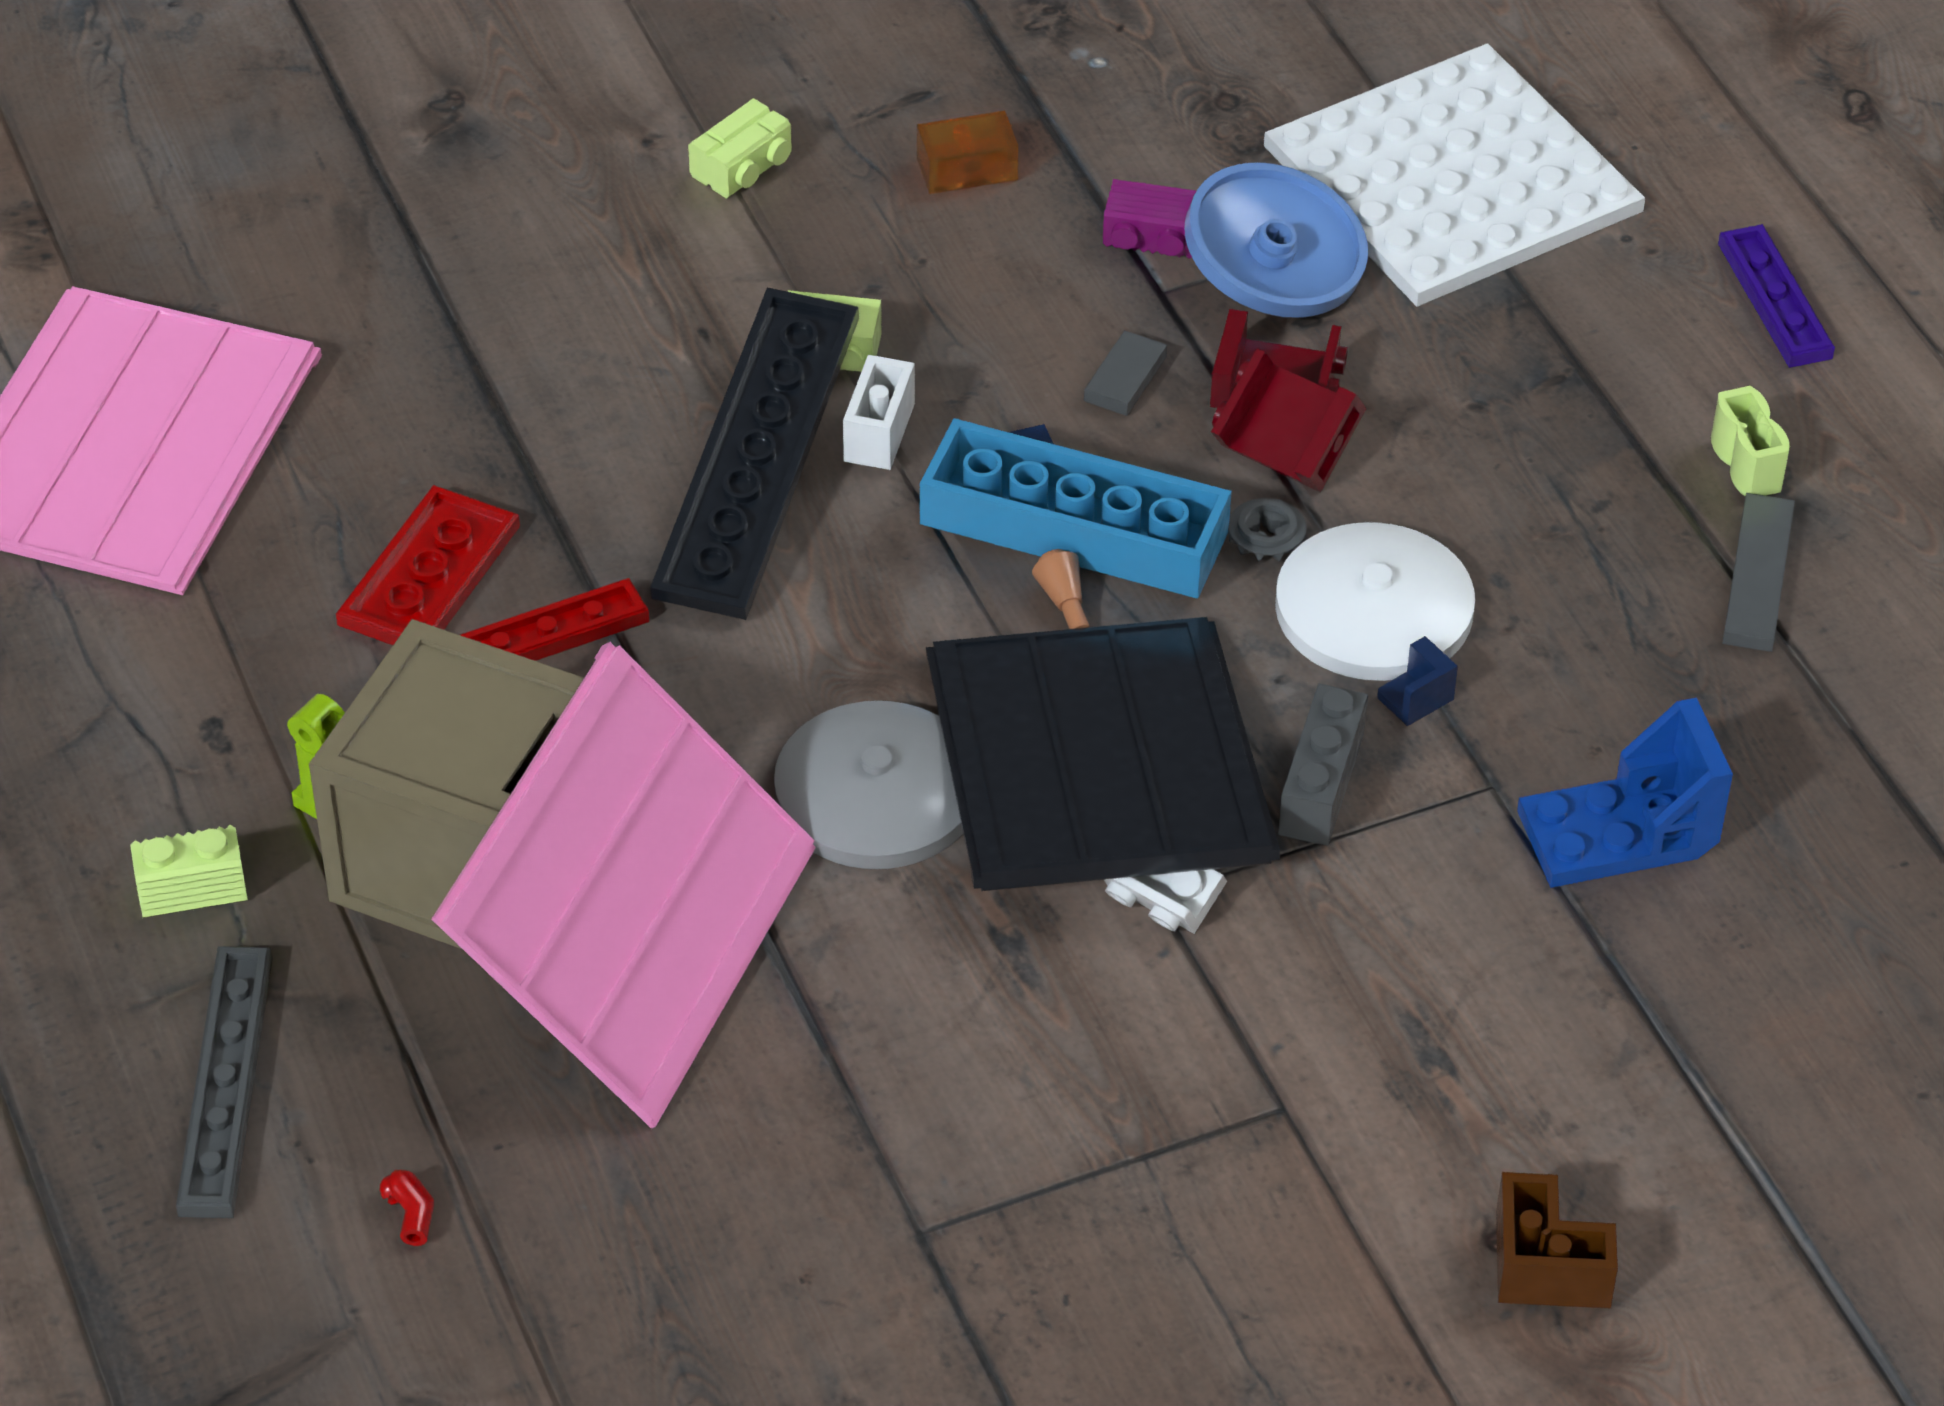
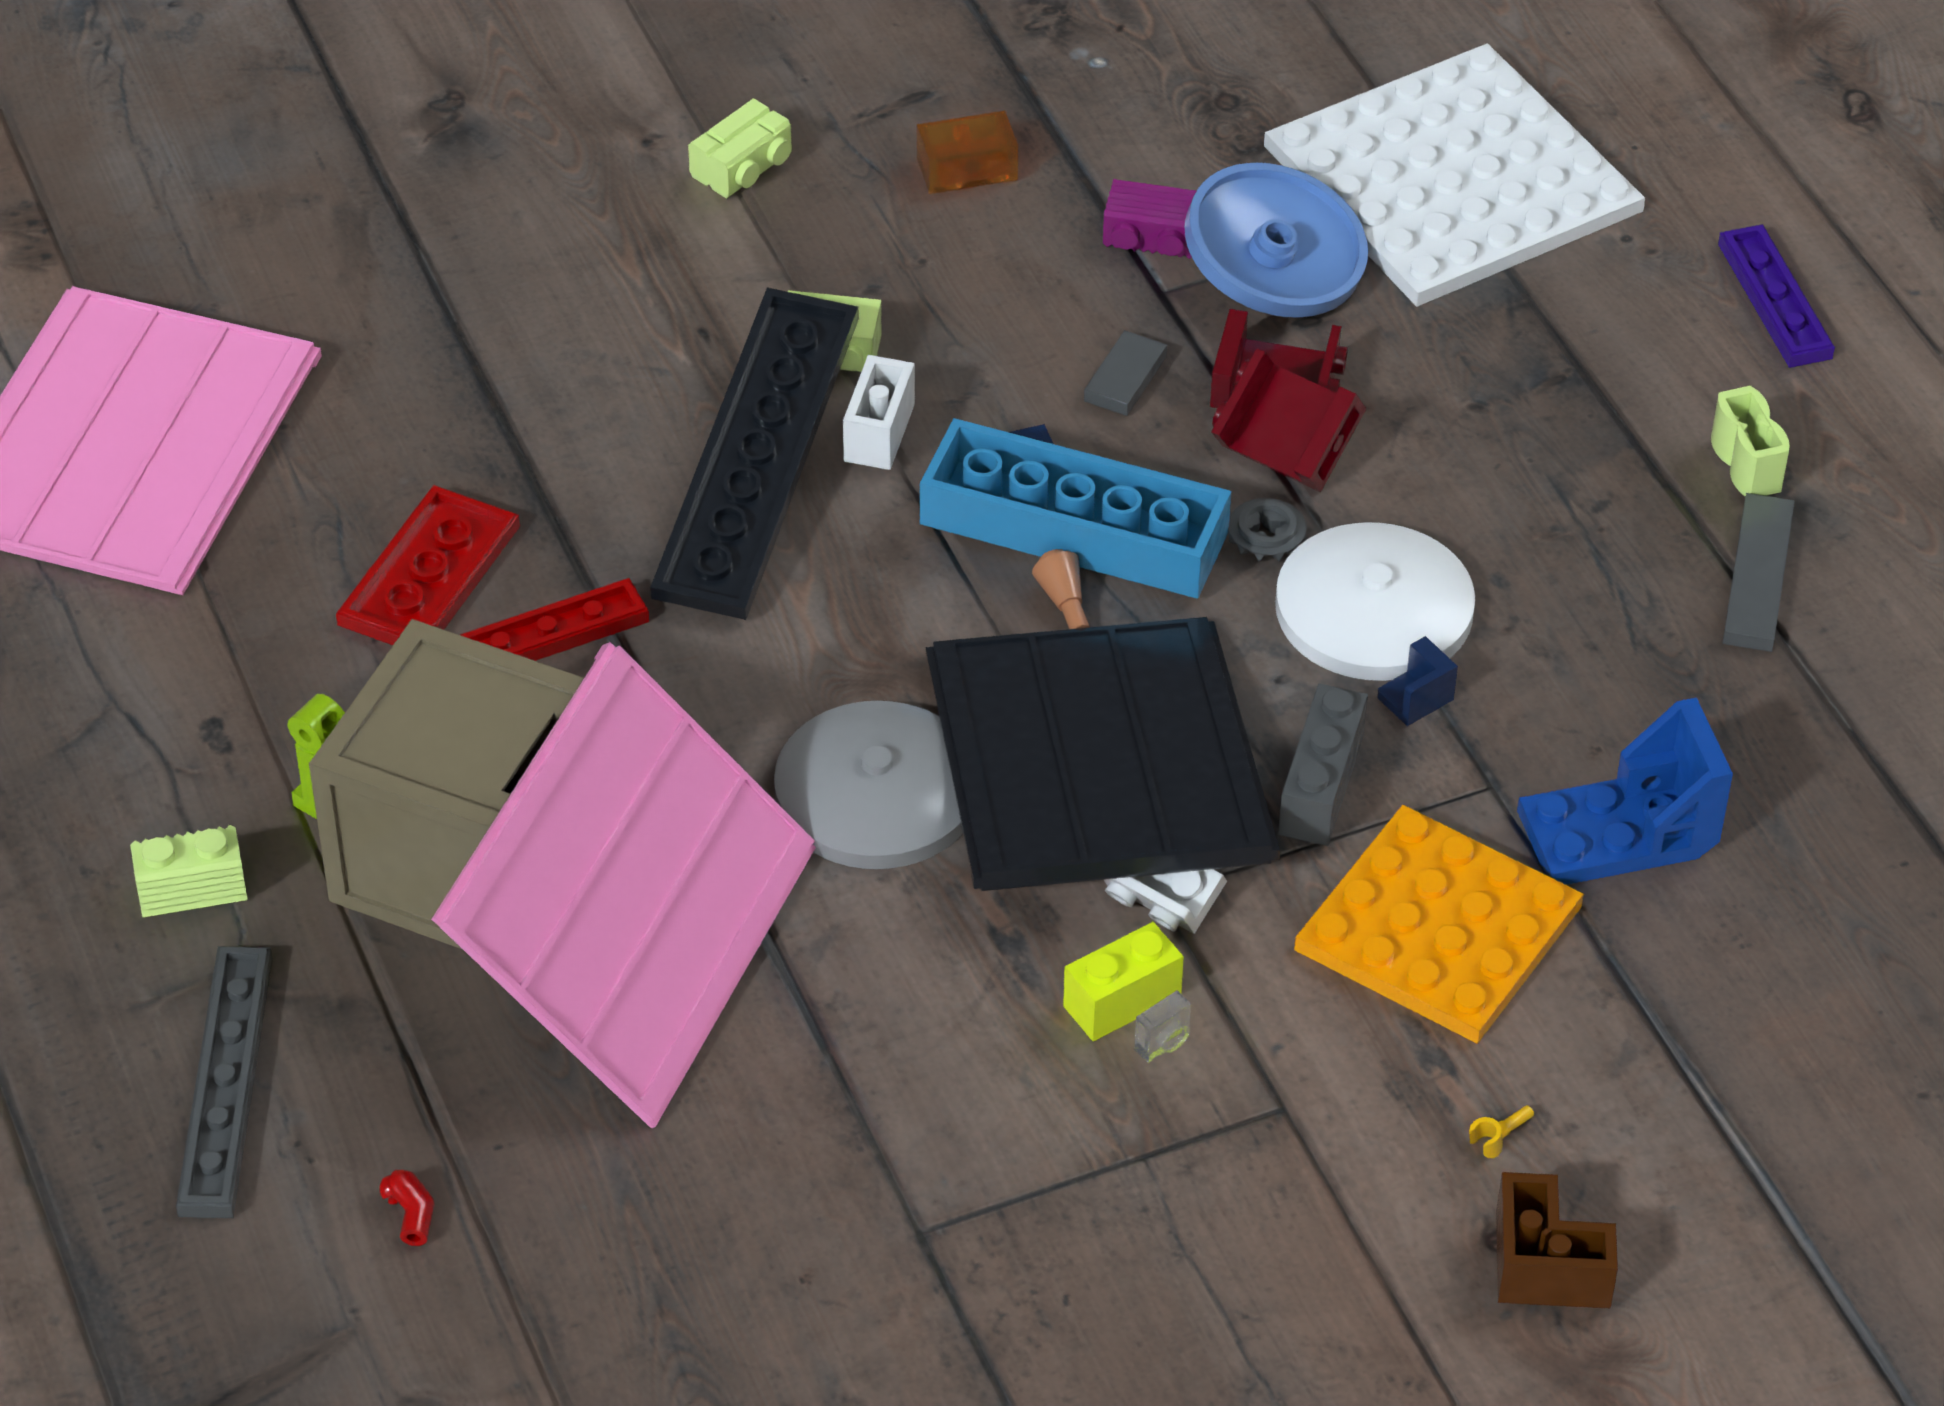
(1122, 980): none -> neon yellow brick
(1163, 1027): none -> clear plate
(1439, 923): none -> light orange plate
(1497, 1130): none -> yellow hand

